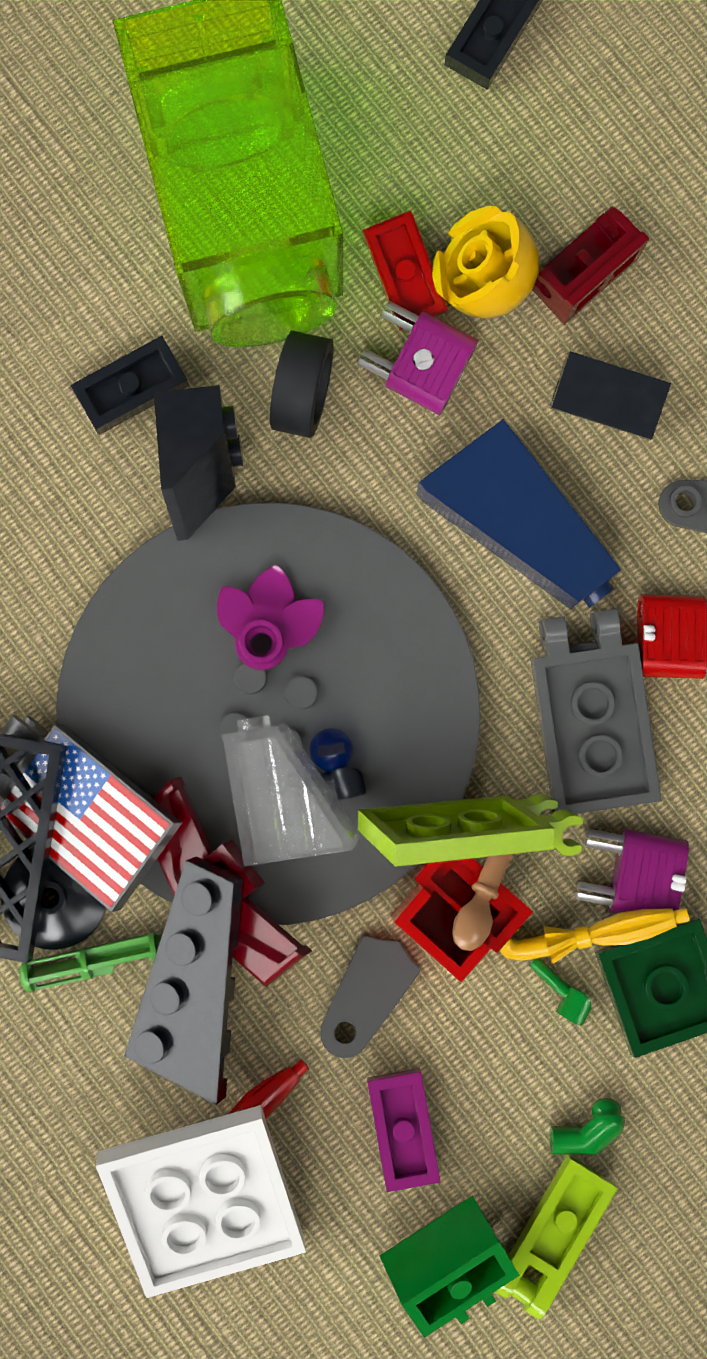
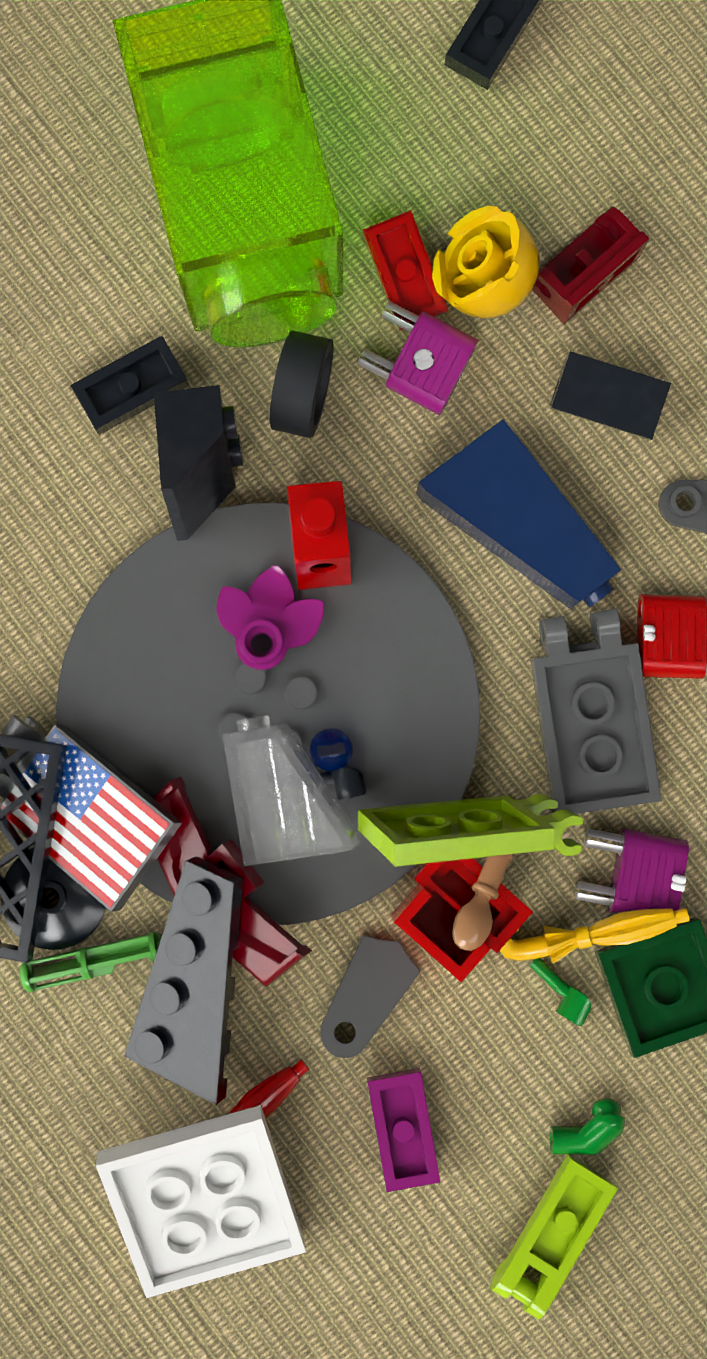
(319, 534): none -> red torso
(448, 1267): green brick -> none

